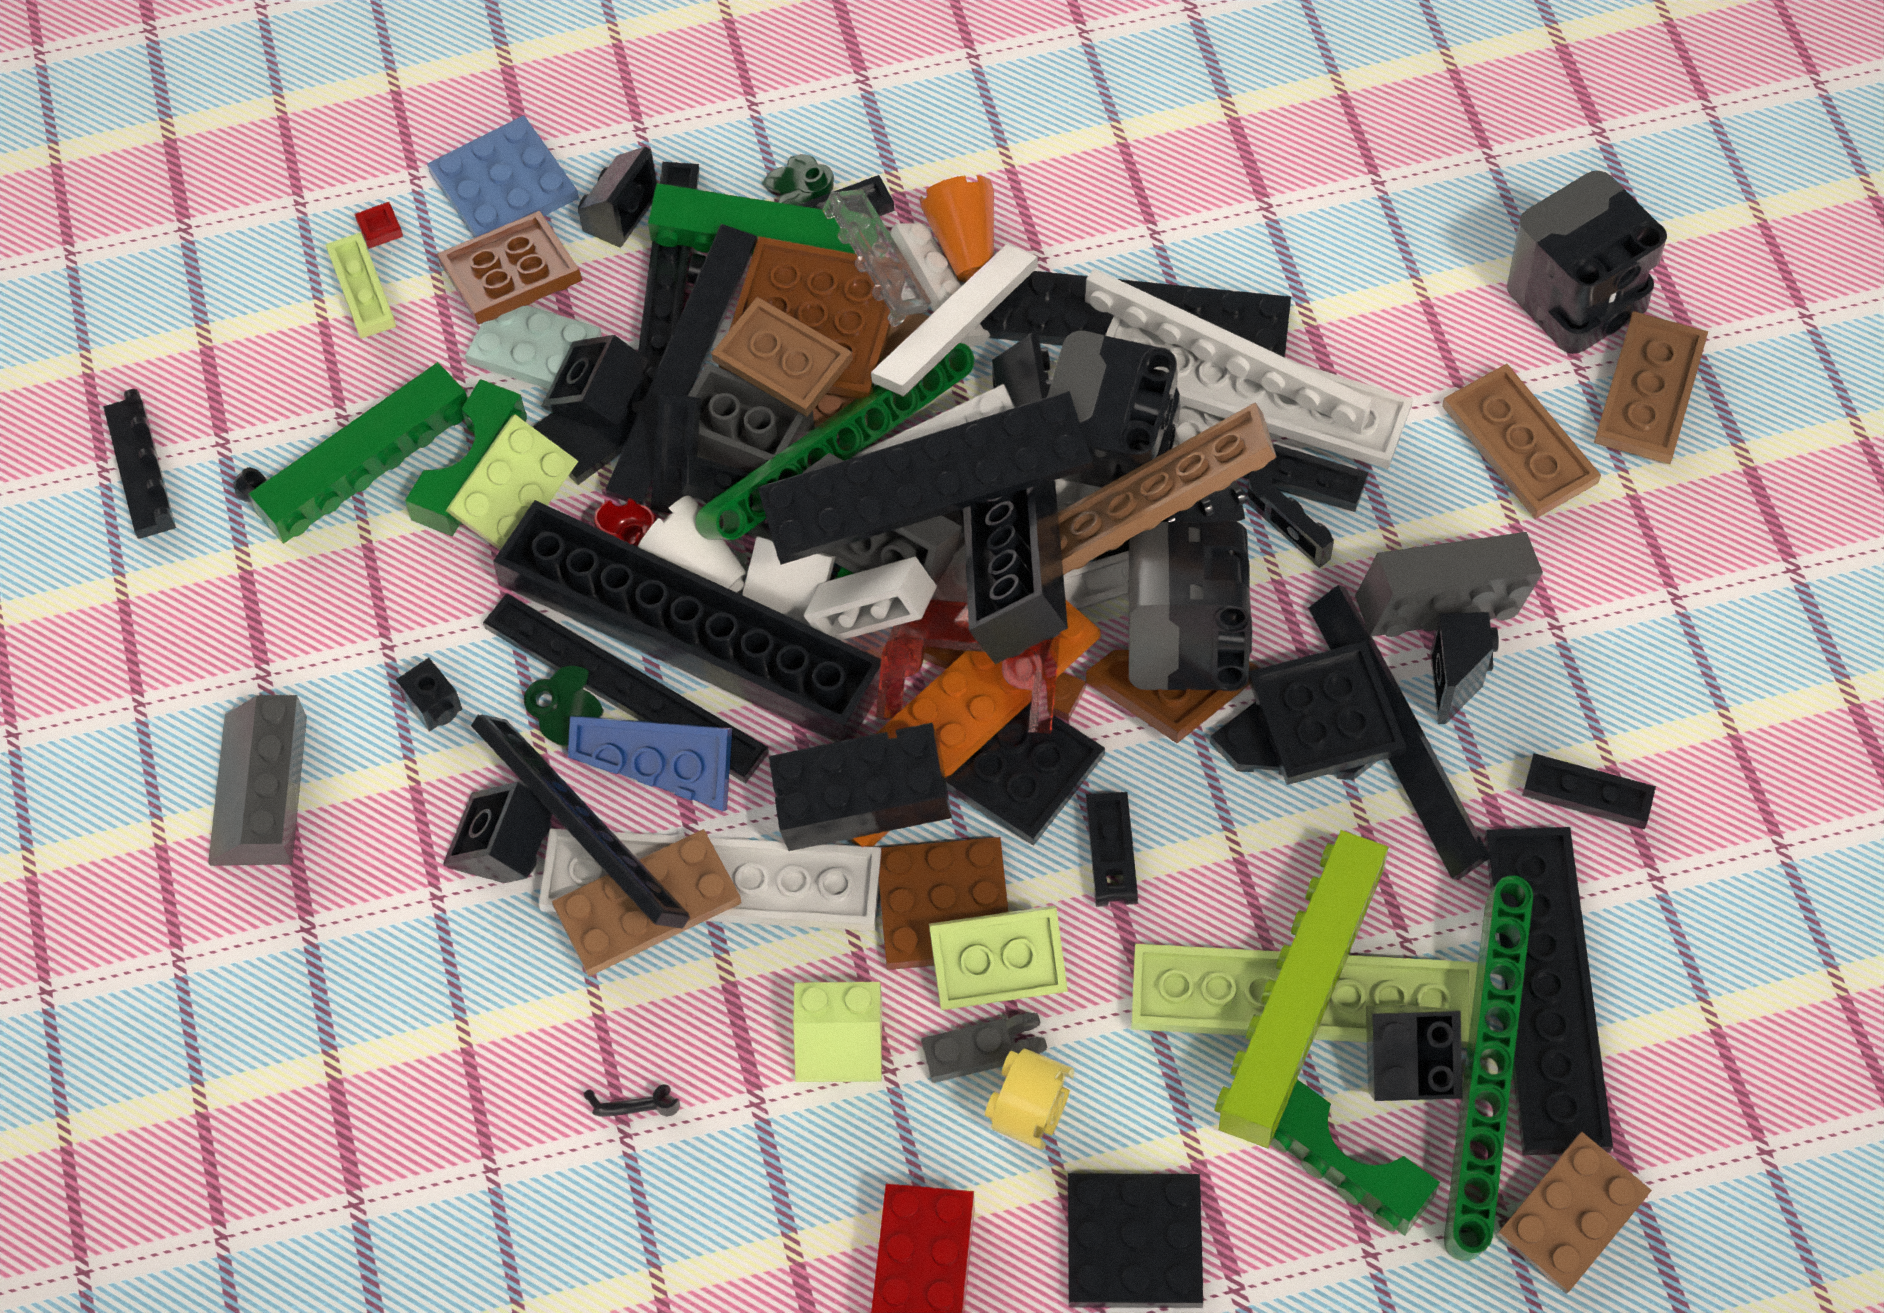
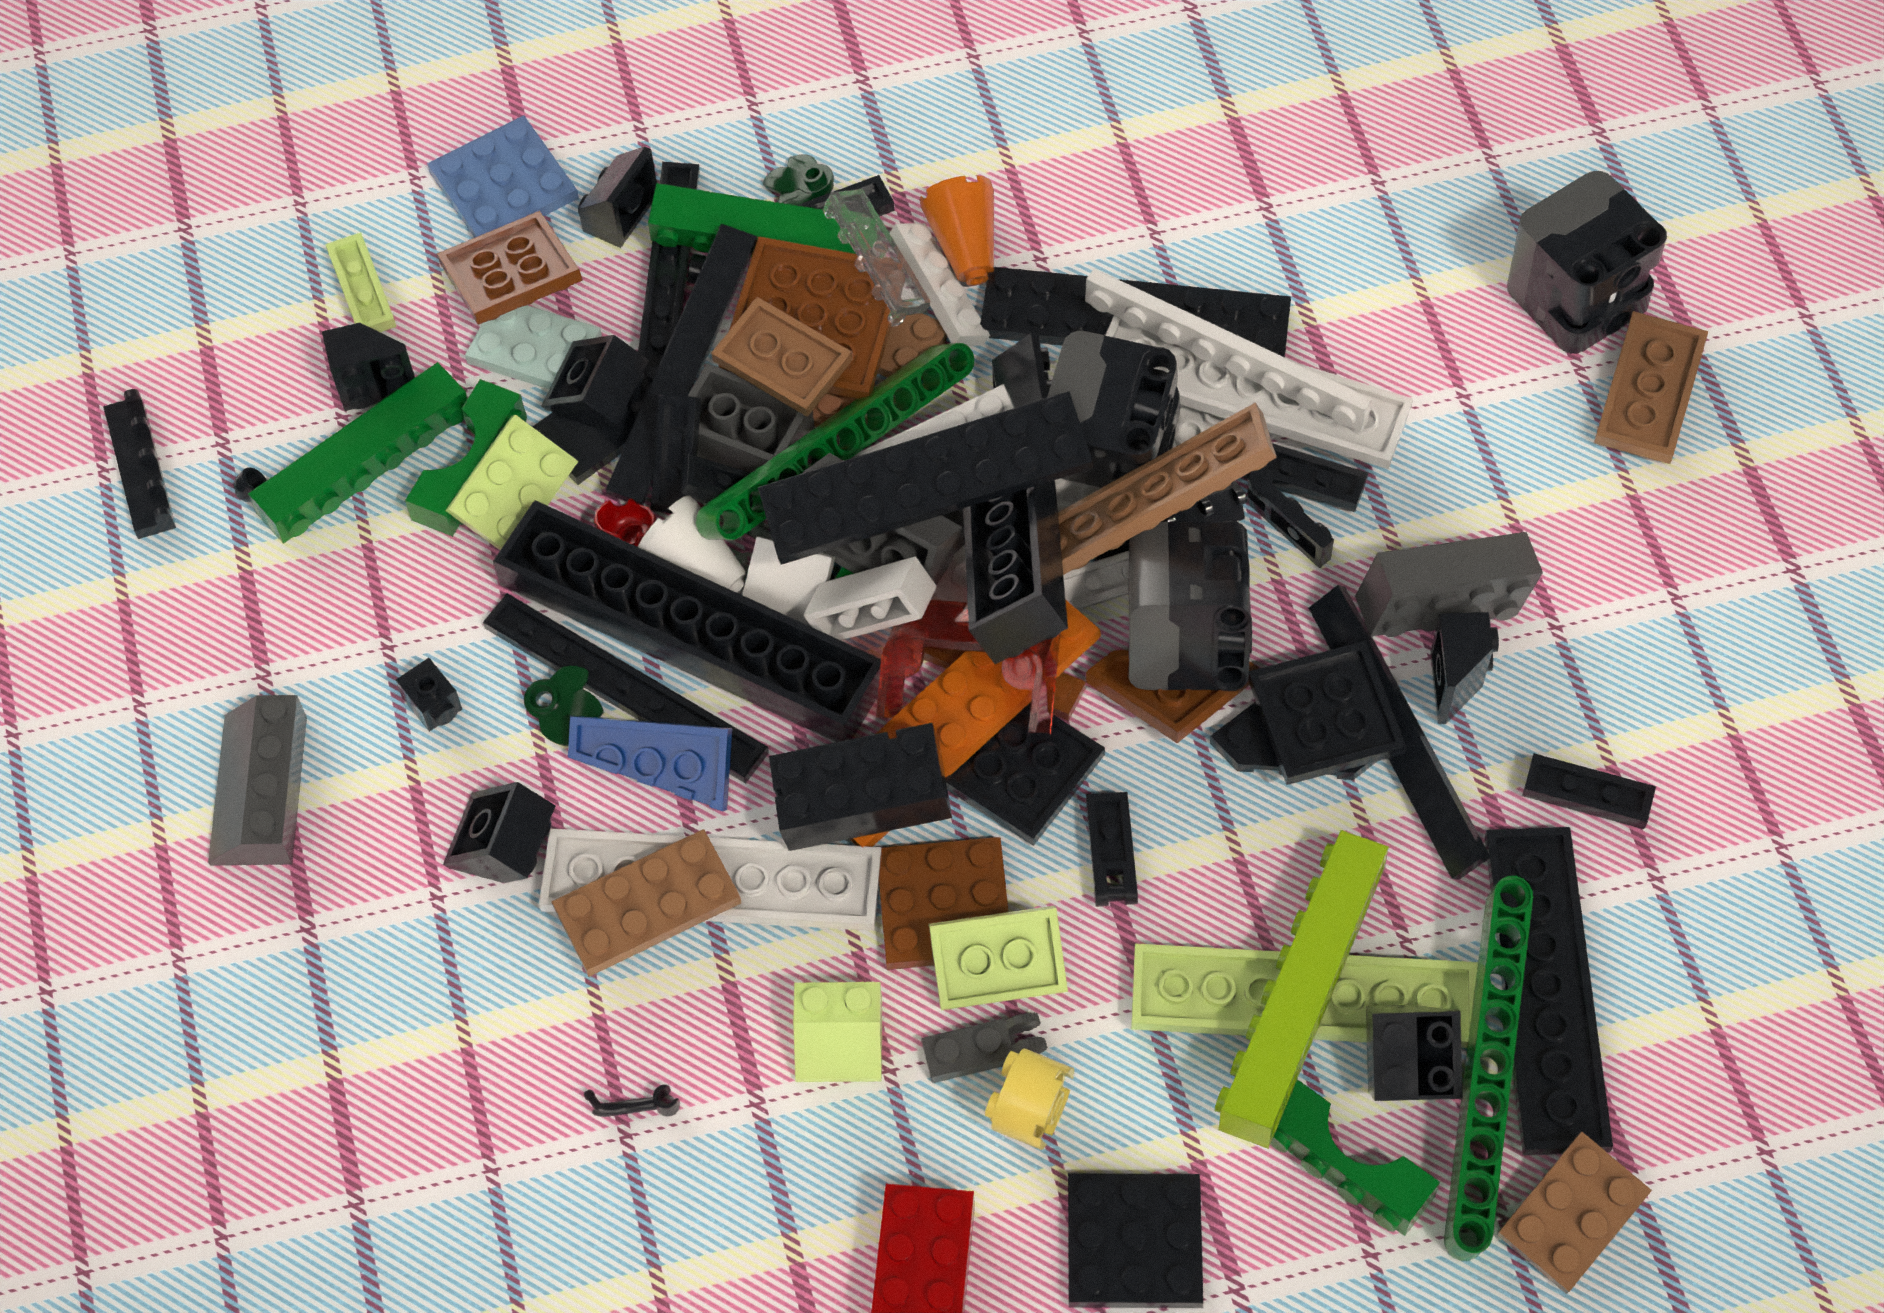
(365, 364): none -> black slope
(378, 225): red tile -> none
(581, 822): black tile -> none
(954, 320): white tile -> none
(1521, 441): medium nougat plate -> none

